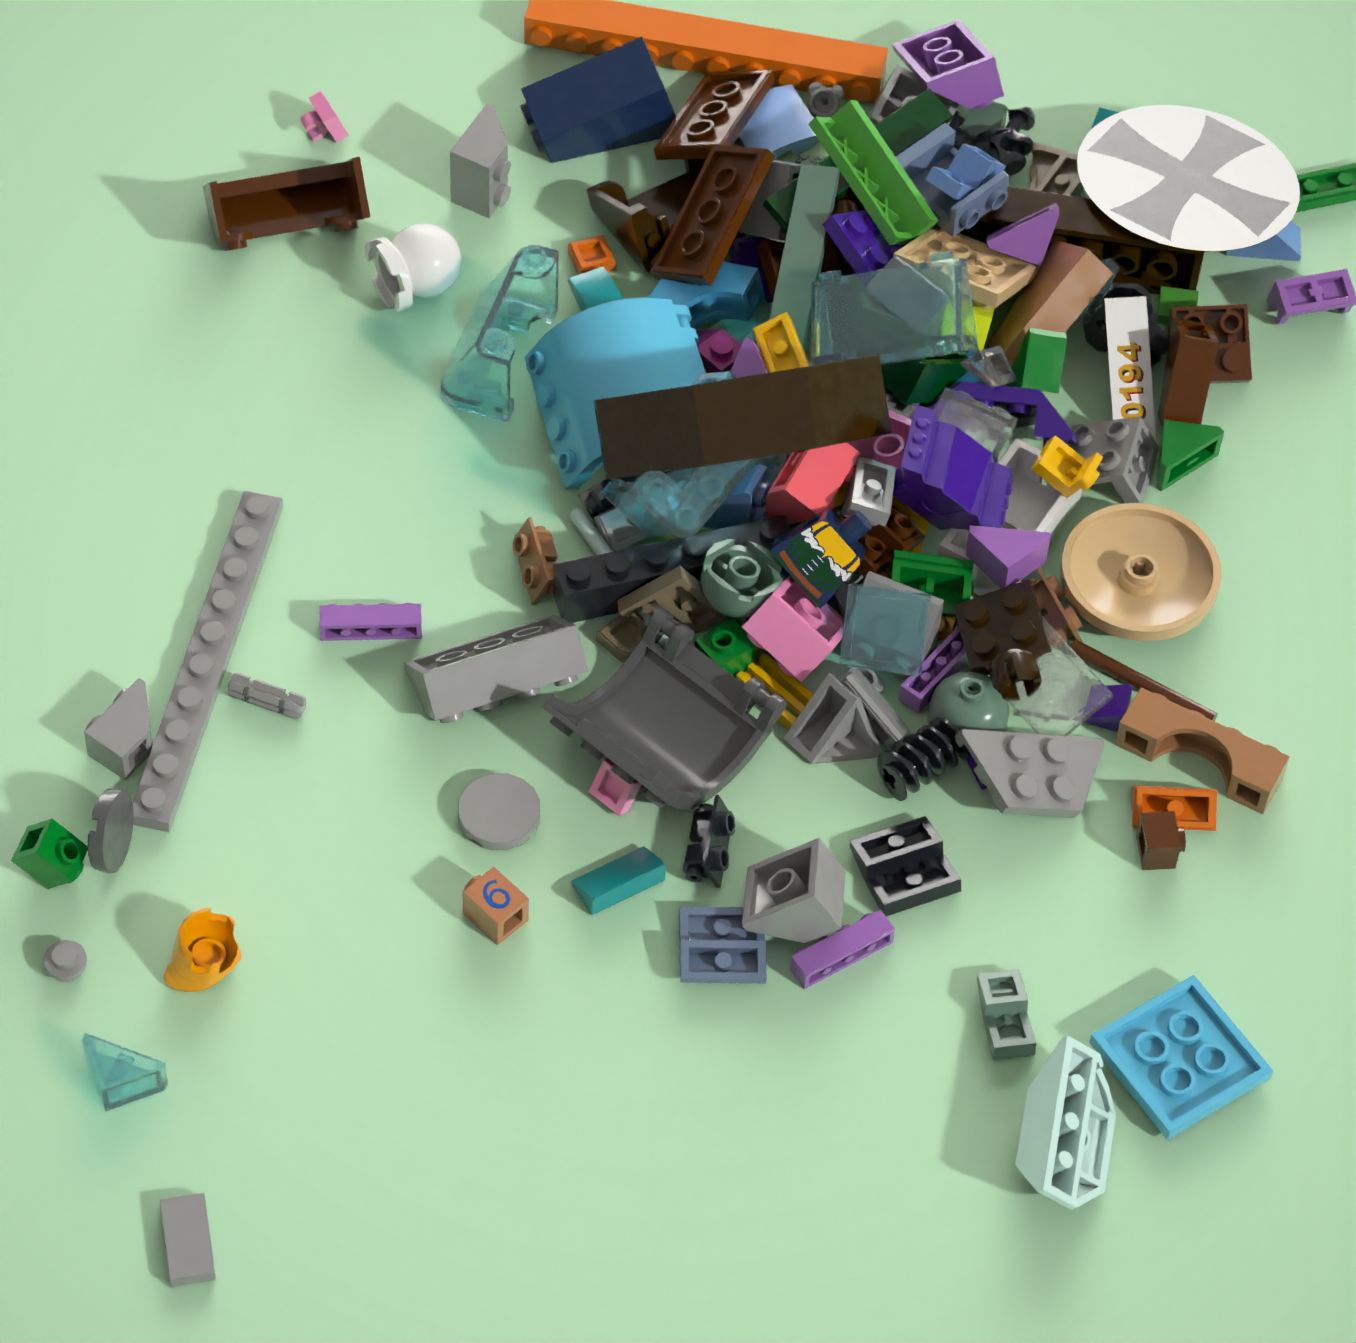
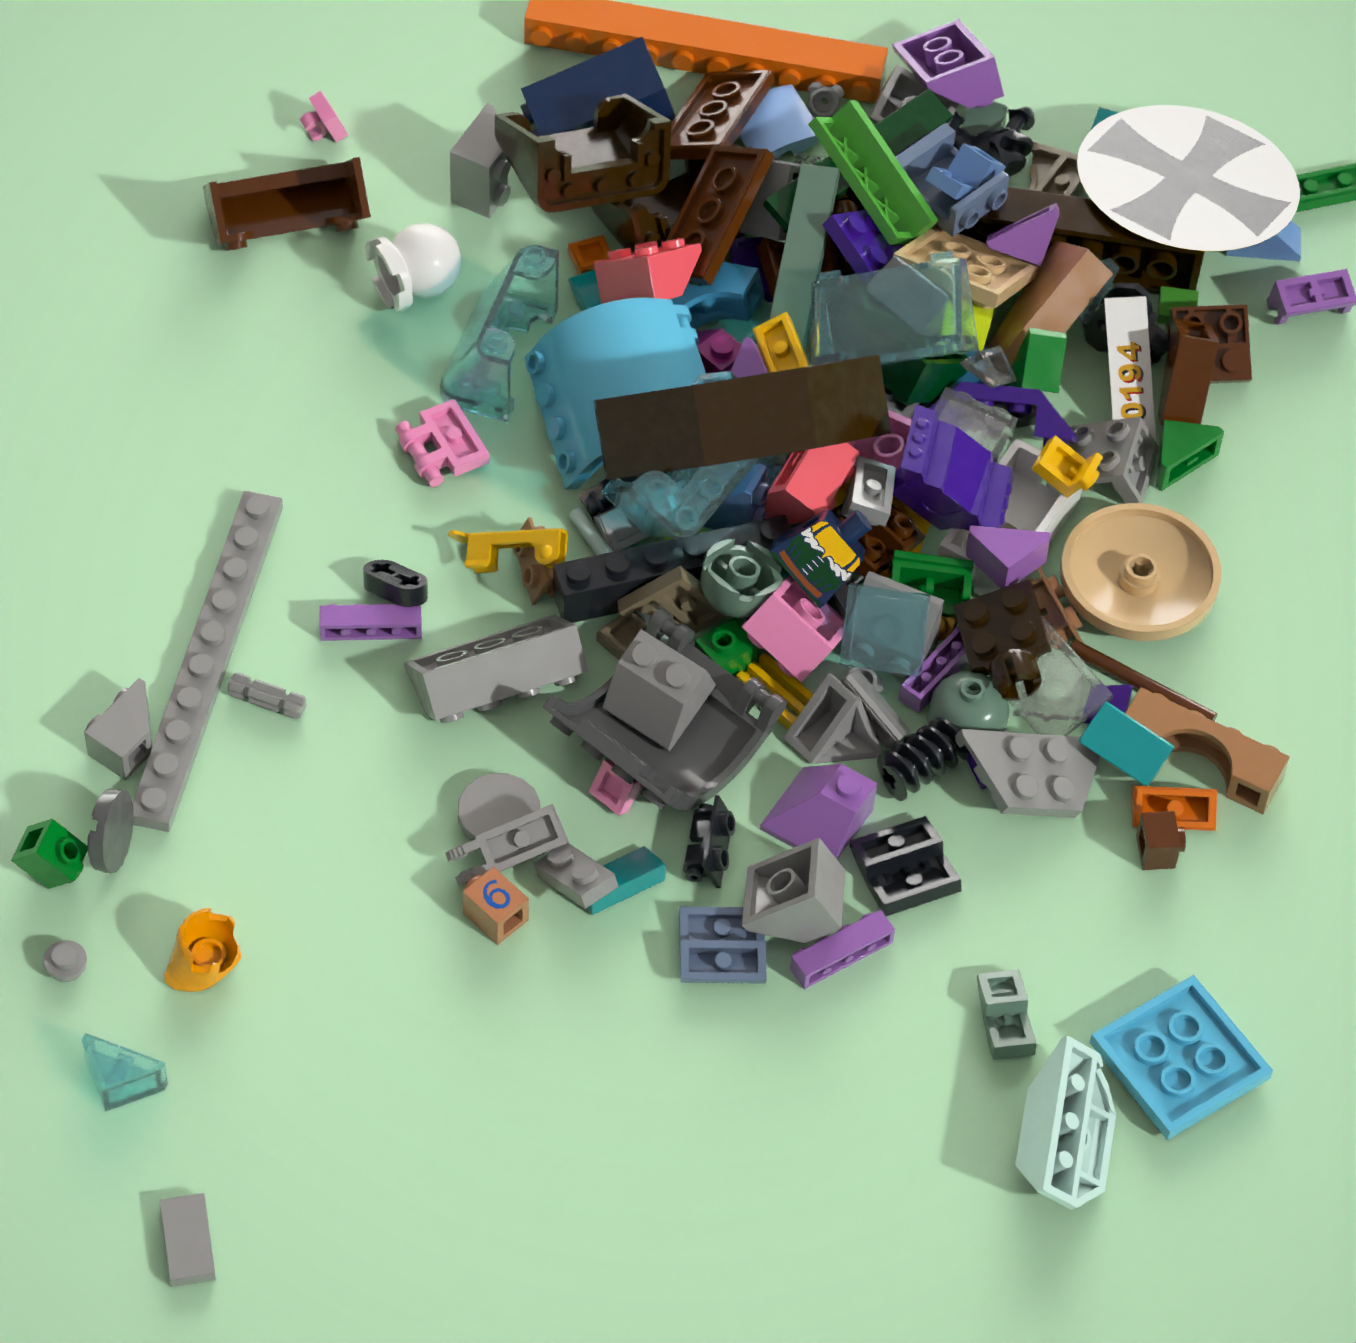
(395, 583): none -> black beam
(453, 437): none -> bright pink plate
(484, 546): none -> yellow piece
(513, 842): none -> light grey hinge
(576, 875): none -> light grey plate
(612, 162): none -> dark brown windscreen
(647, 271): none -> coral slope
(657, 690): none -> light grey slope
(822, 804): none -> medium lavender slope
(1126, 744): none -> teal slope

